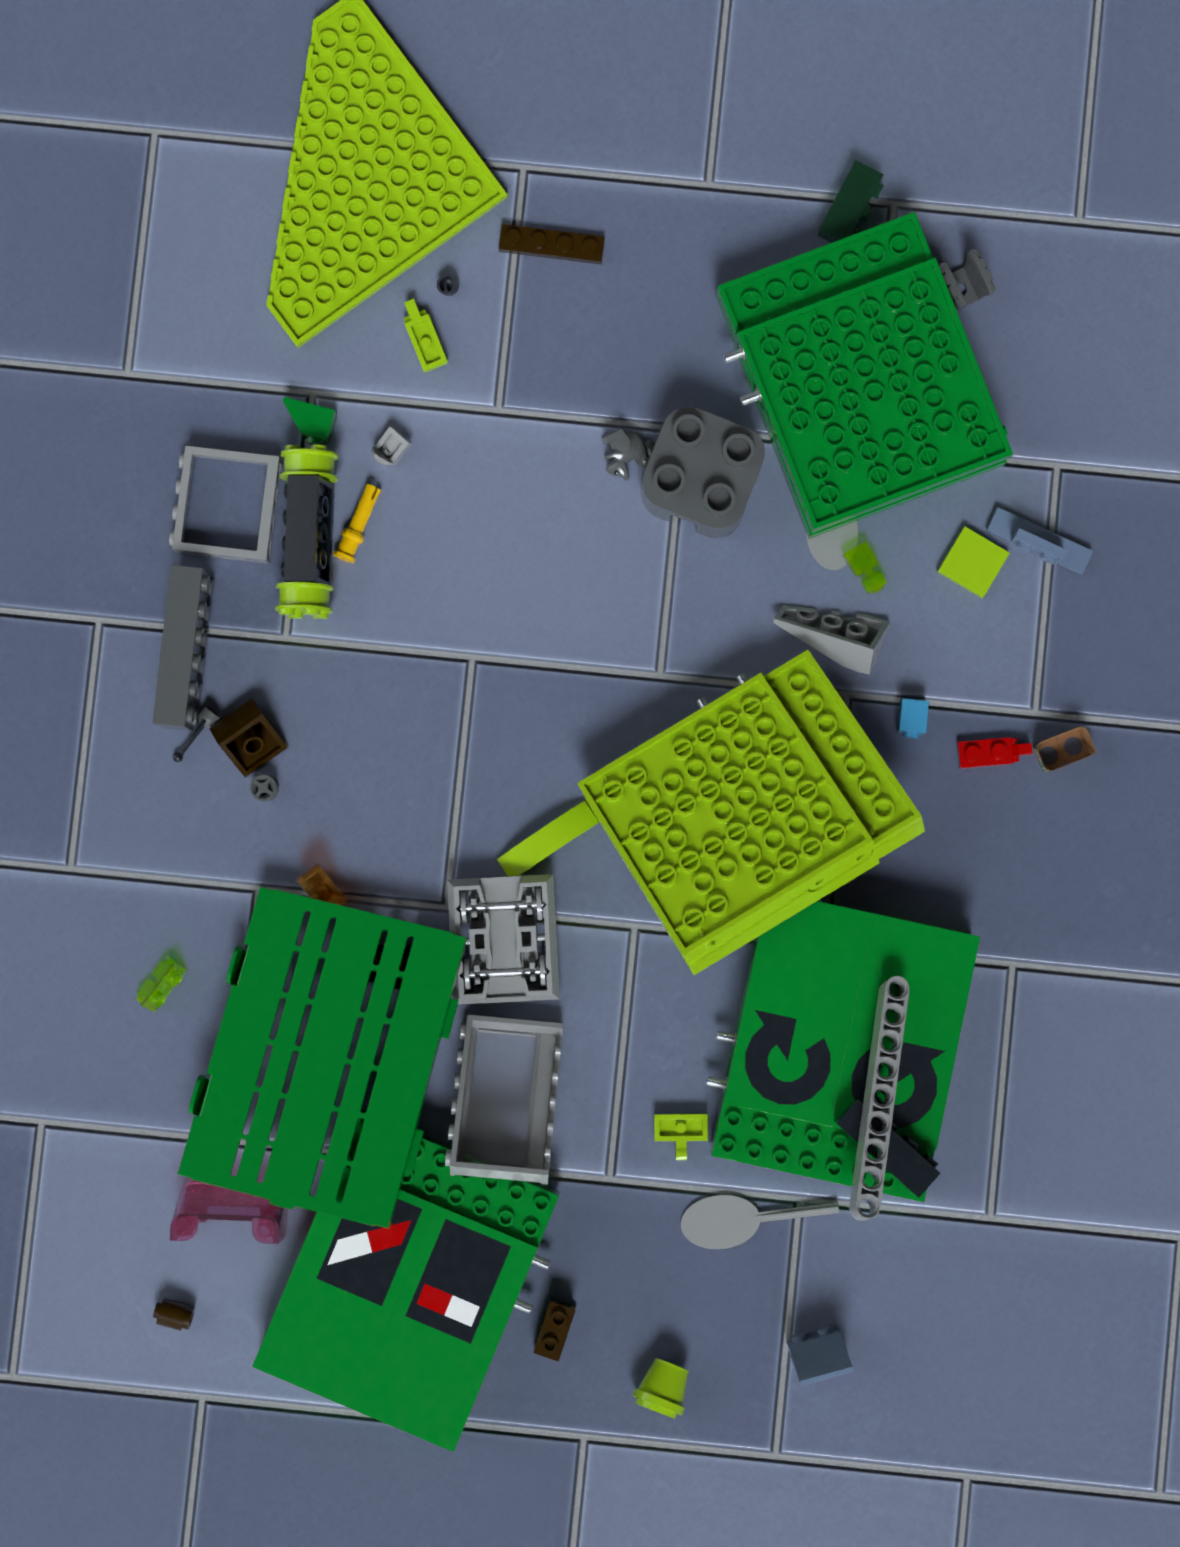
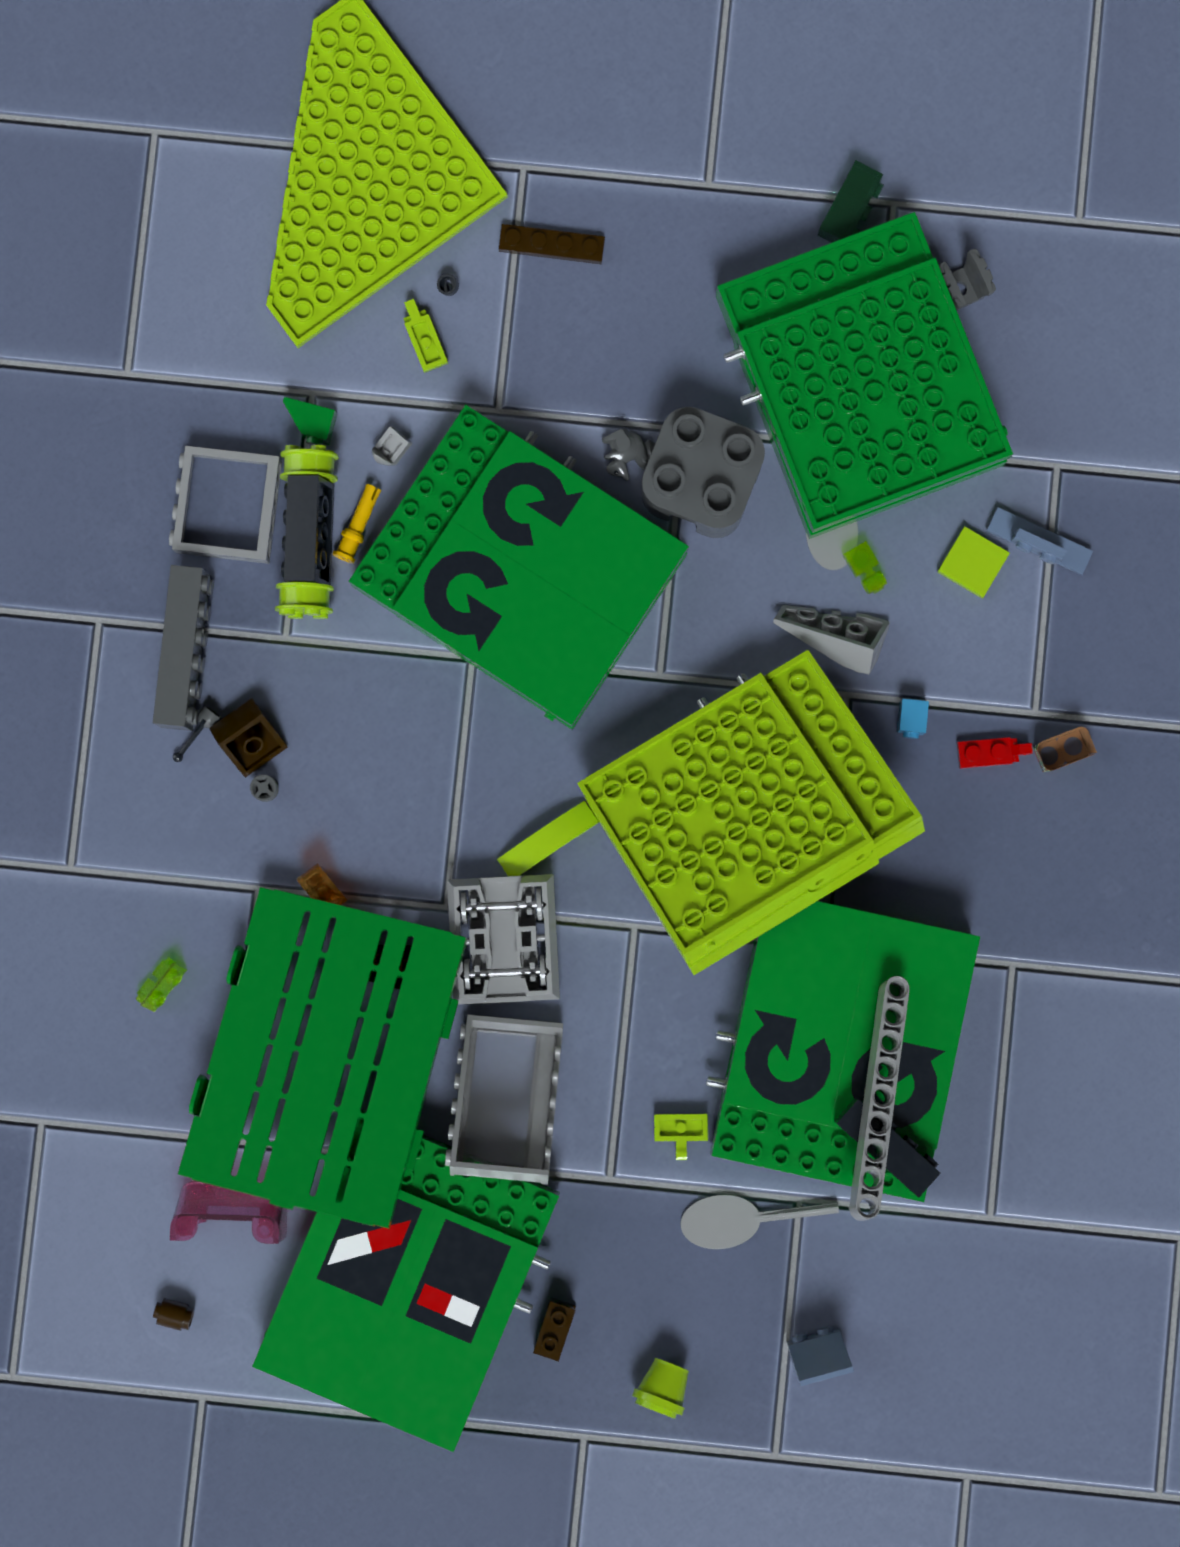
(519, 566): none -> green piece

